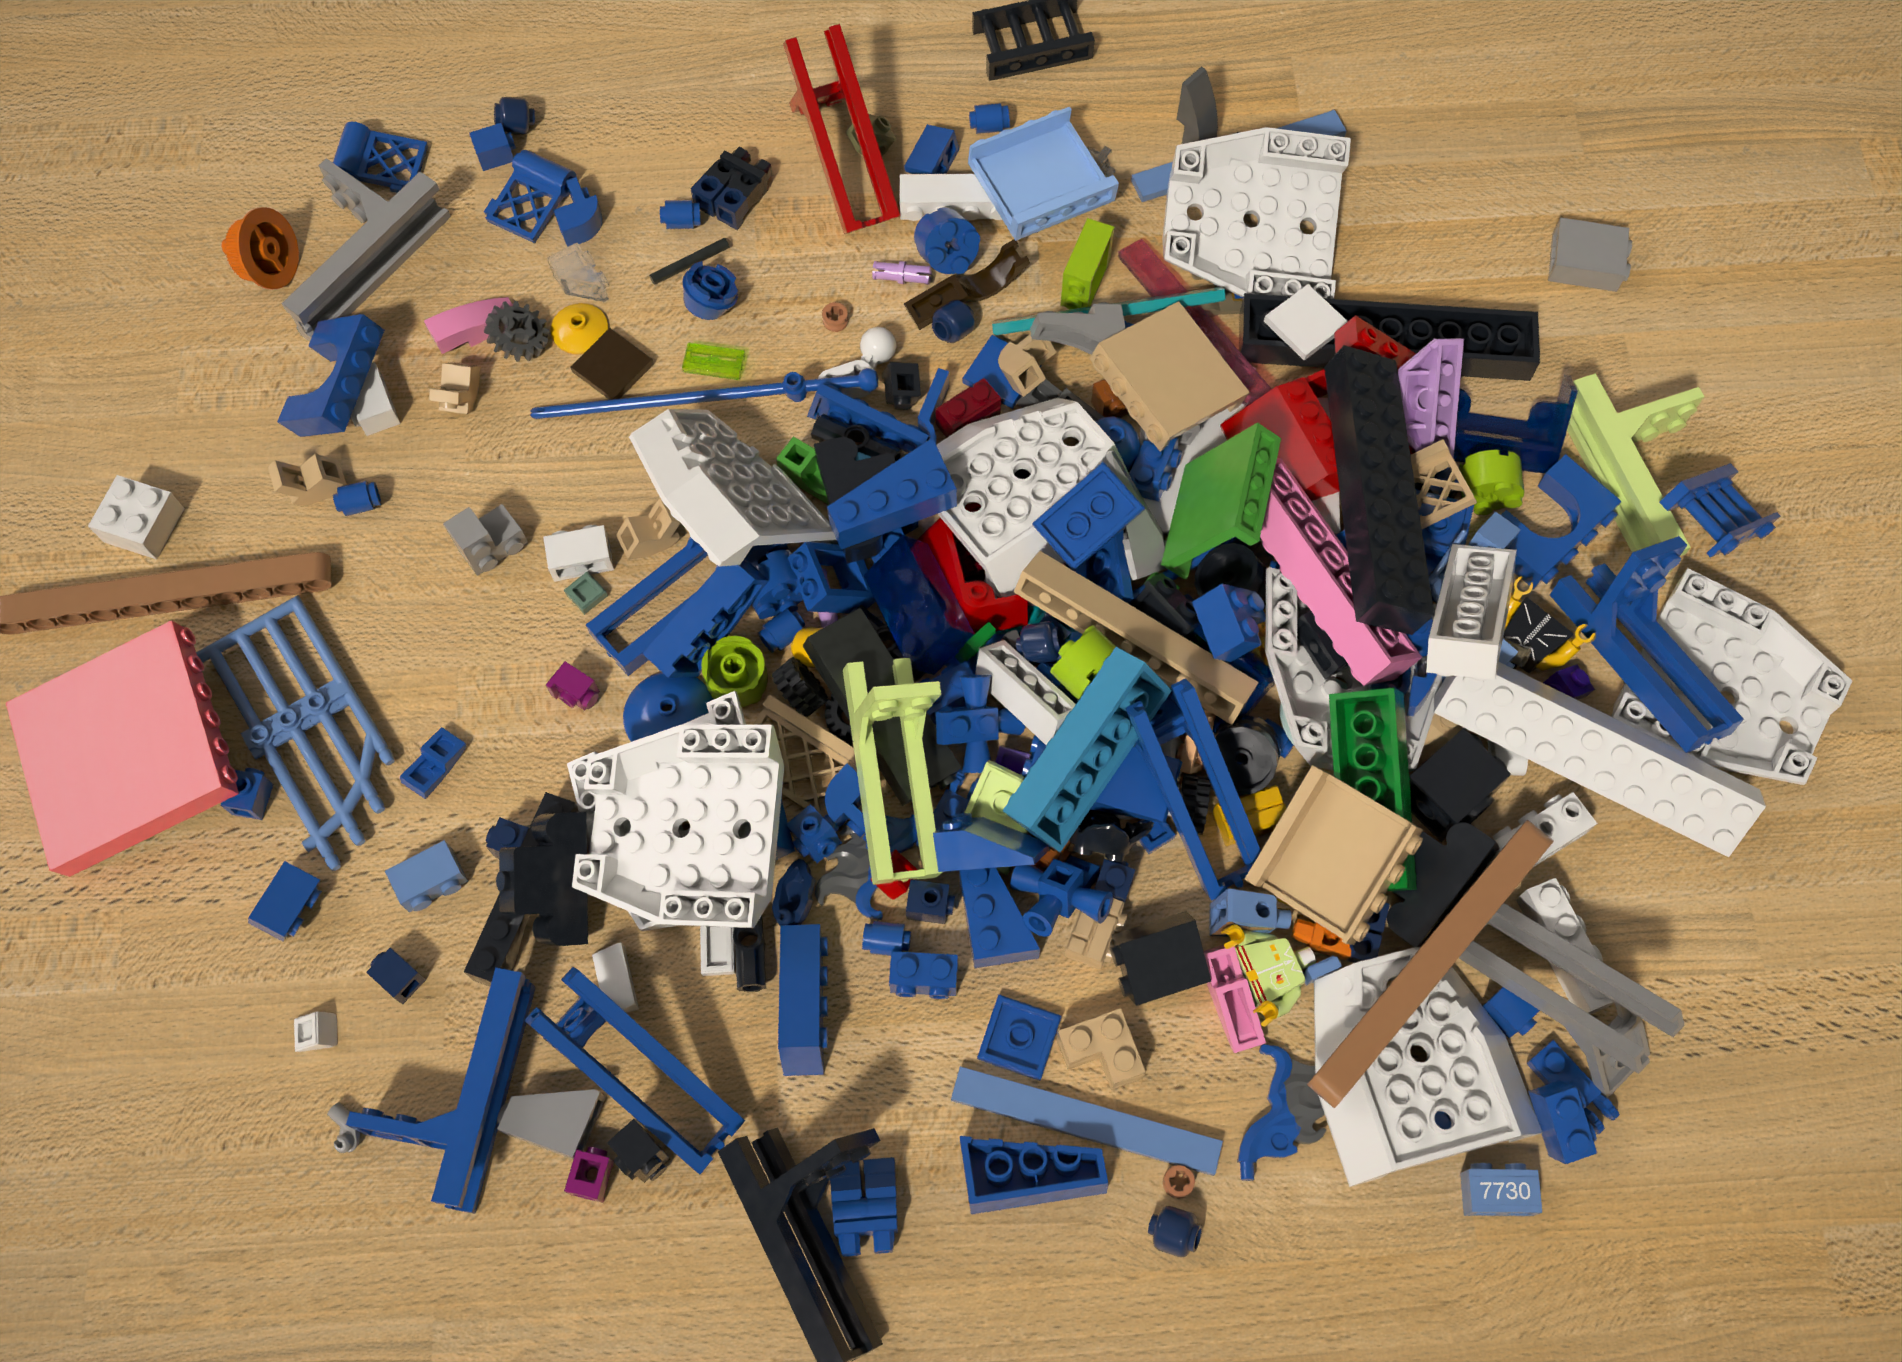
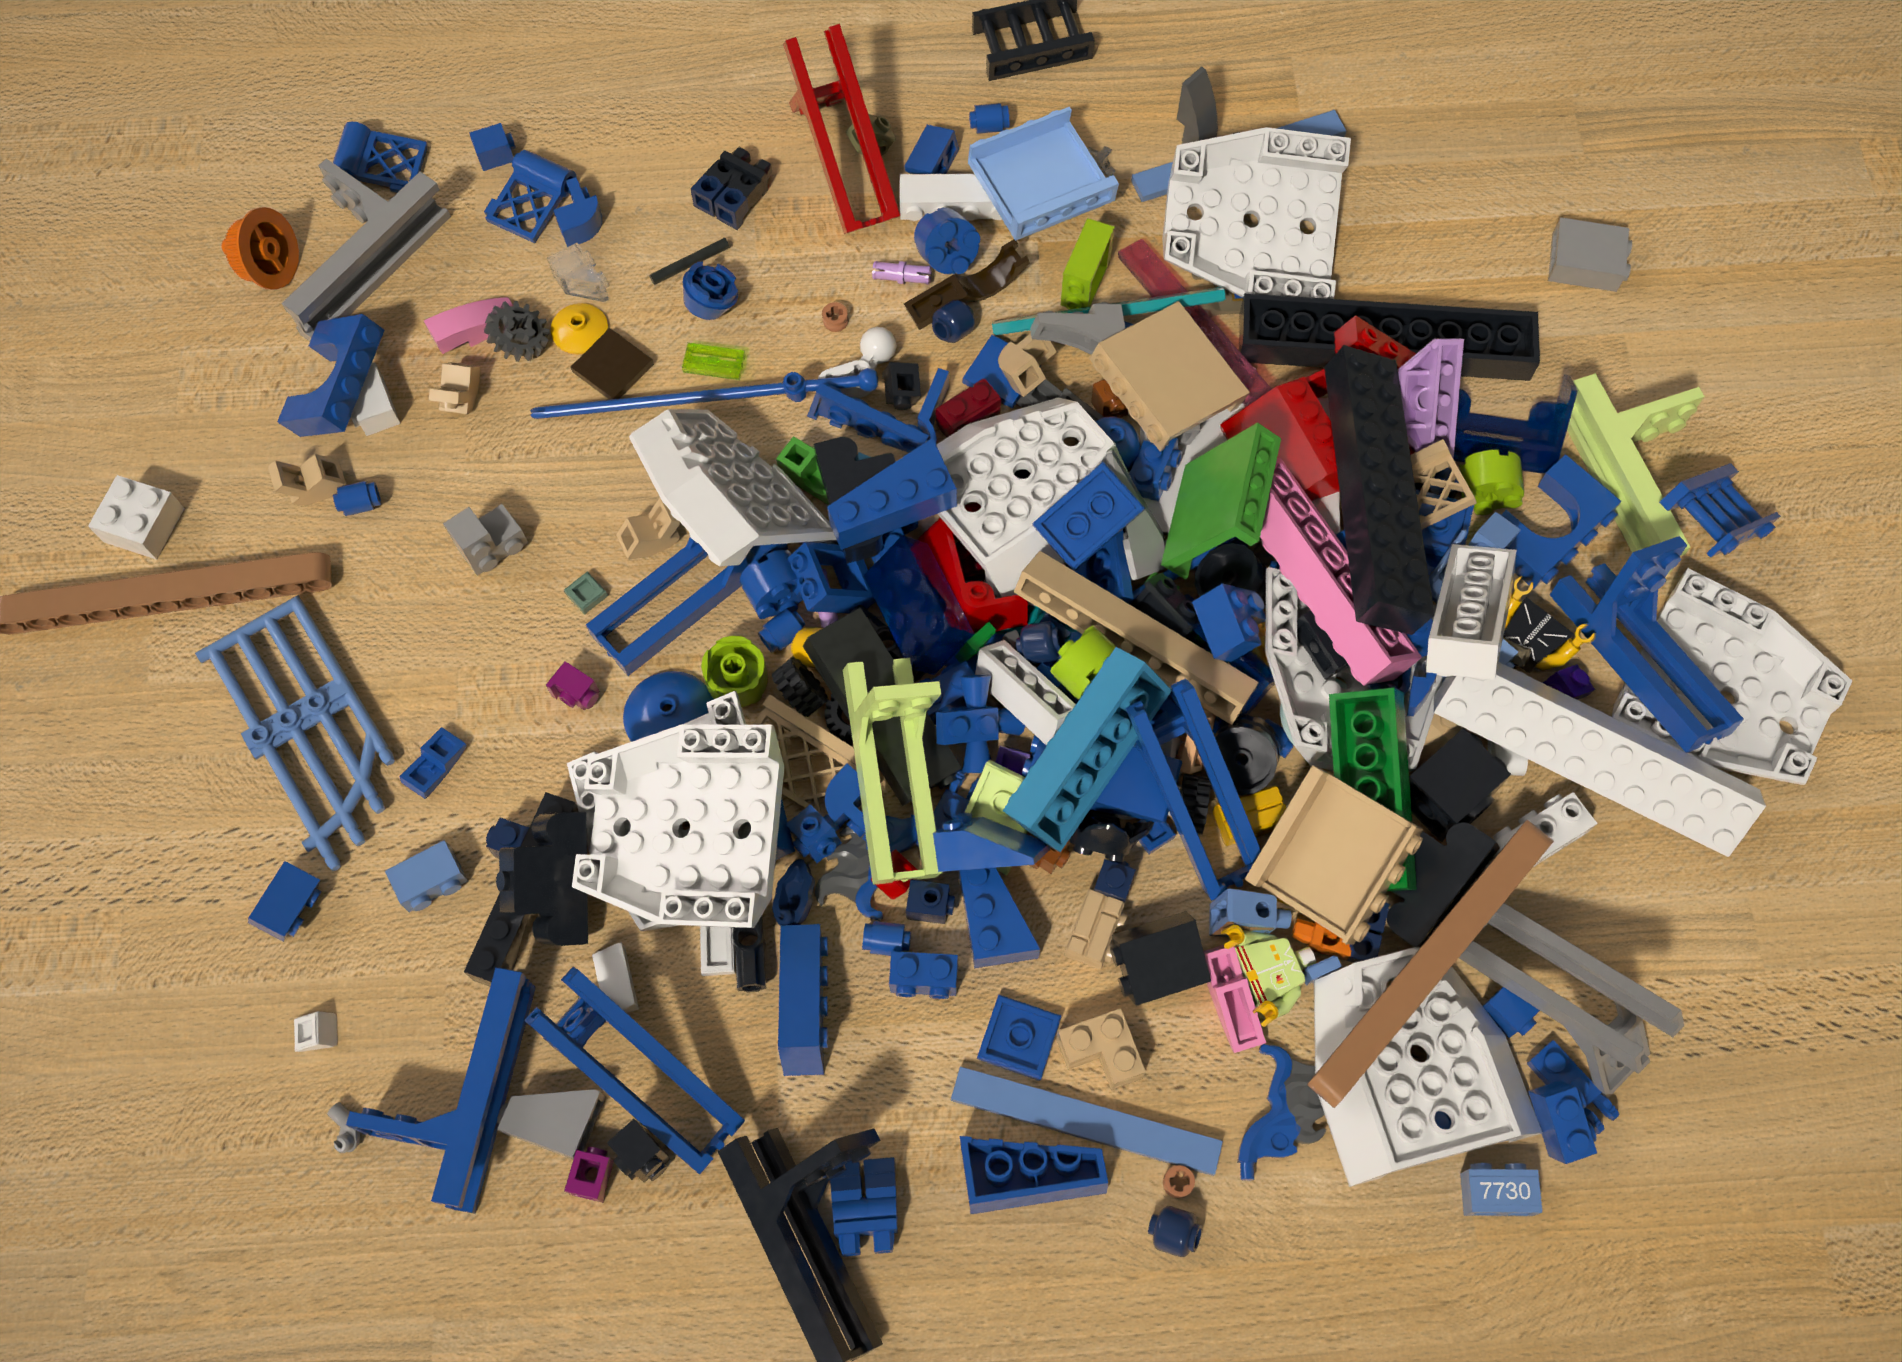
(121, 749): coral panel -> none
(253, 794): blue brick -> none
(395, 975): dark blue brick -> none
(514, 115): dark blue head -> none
(577, 552): white brick -> none
(680, 214): blue brick -> none
(705, 619): blue wedge -> none
(830, 428): black piece -> none
(1060, 892): blue brick -> none
(1305, 321): white tile -> none
(1551, 908): white brick -> none

